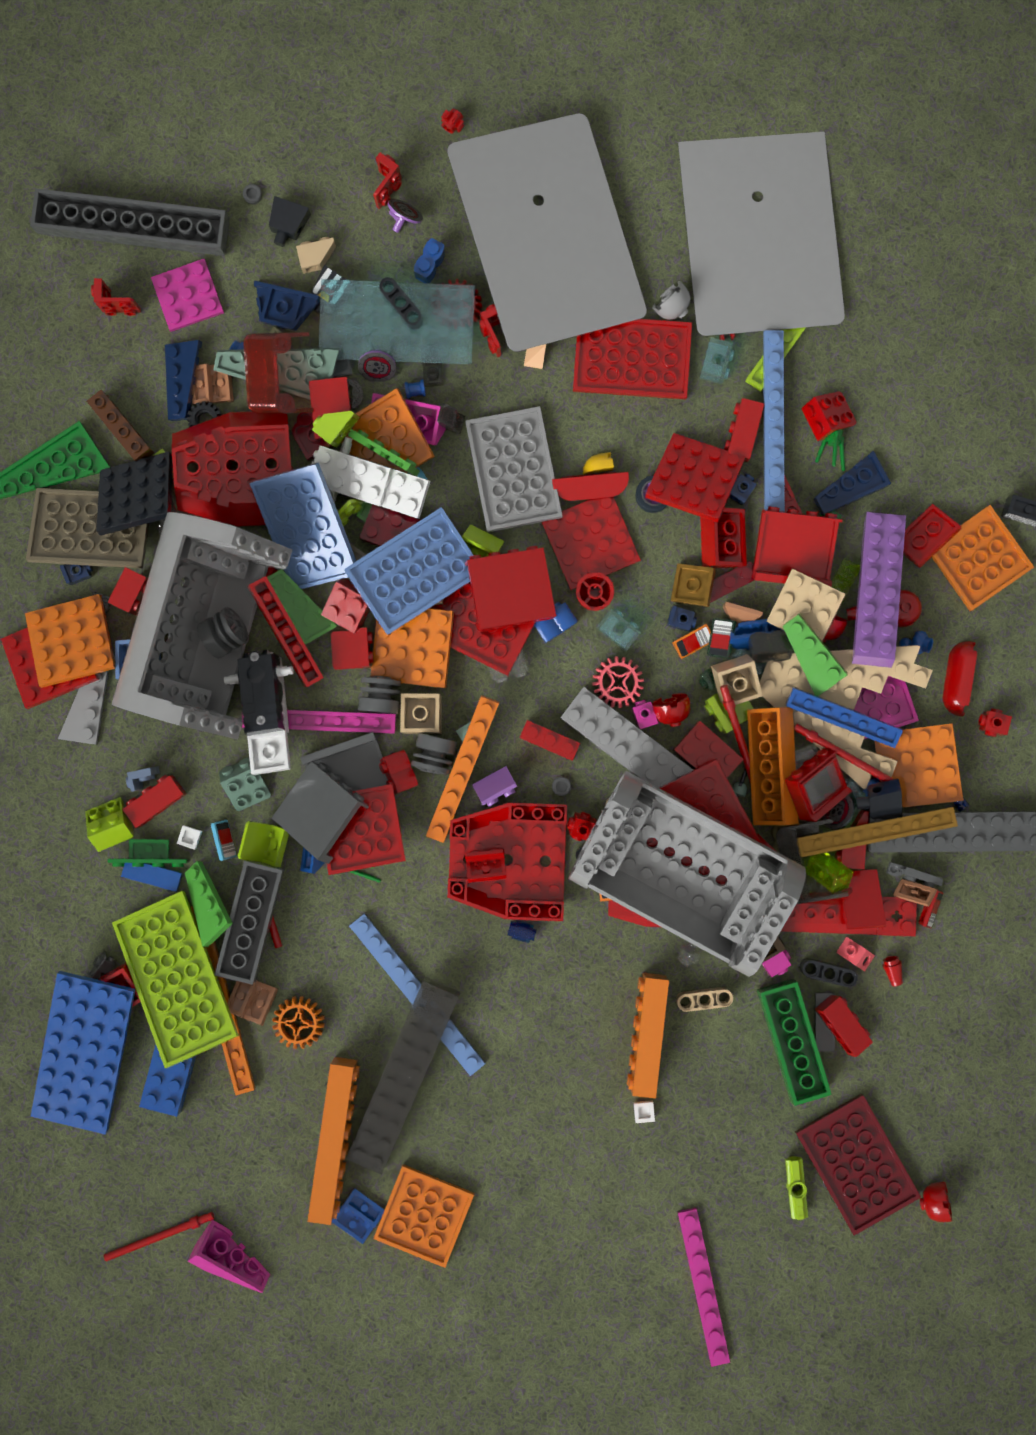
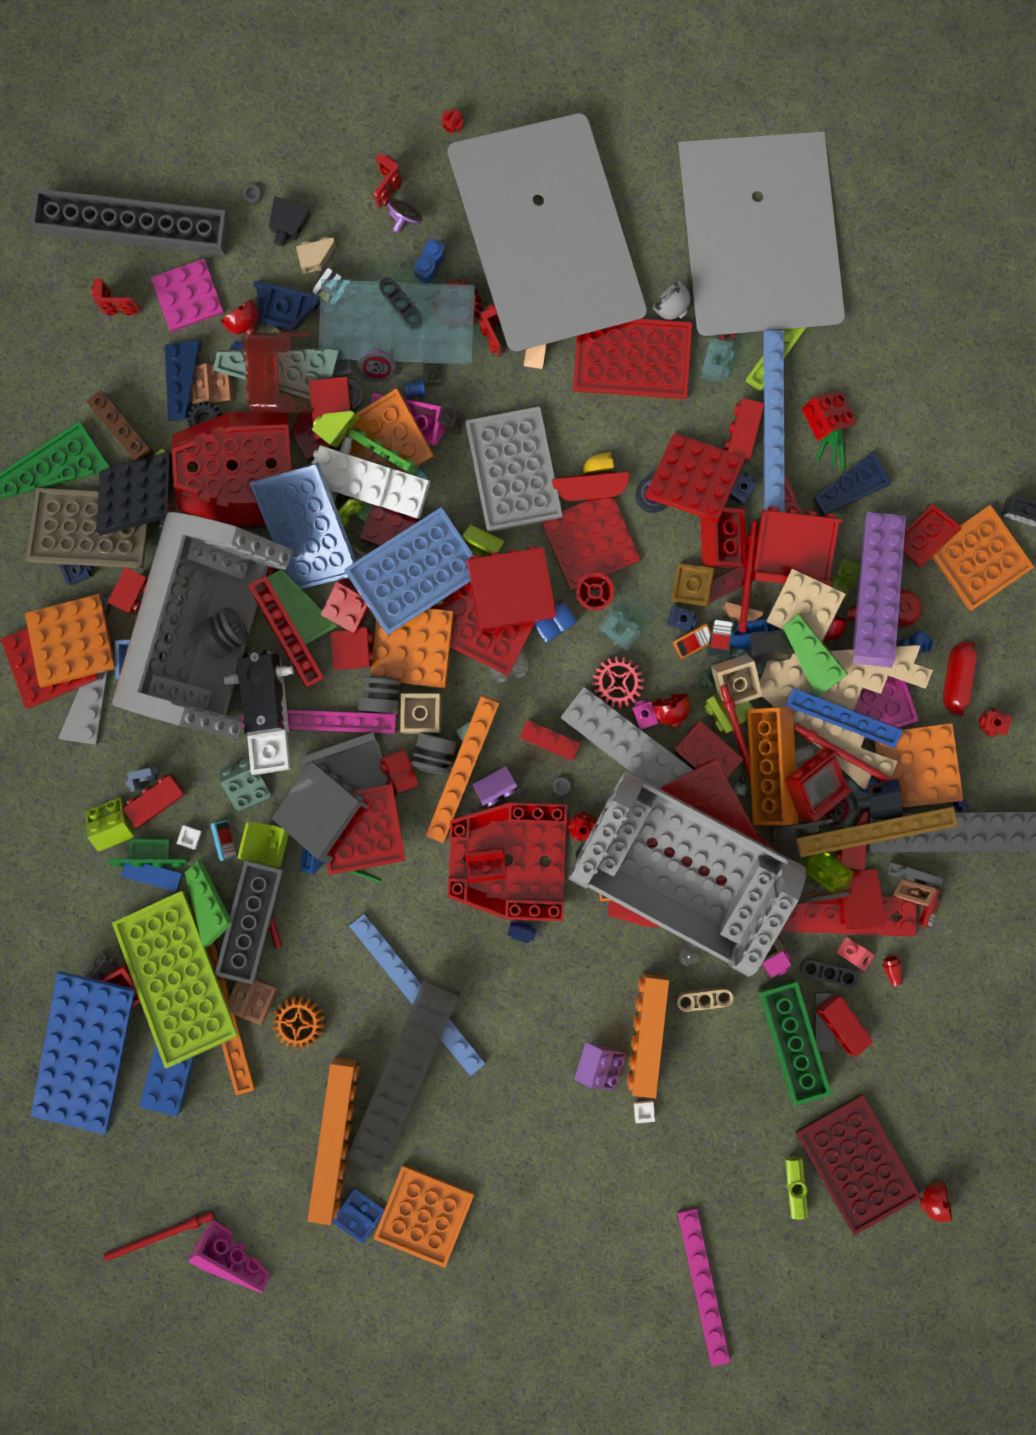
(242, 319): none -> red cylinder
(600, 1066): none -> medium lavender slope
(752, 542): none -> red bar

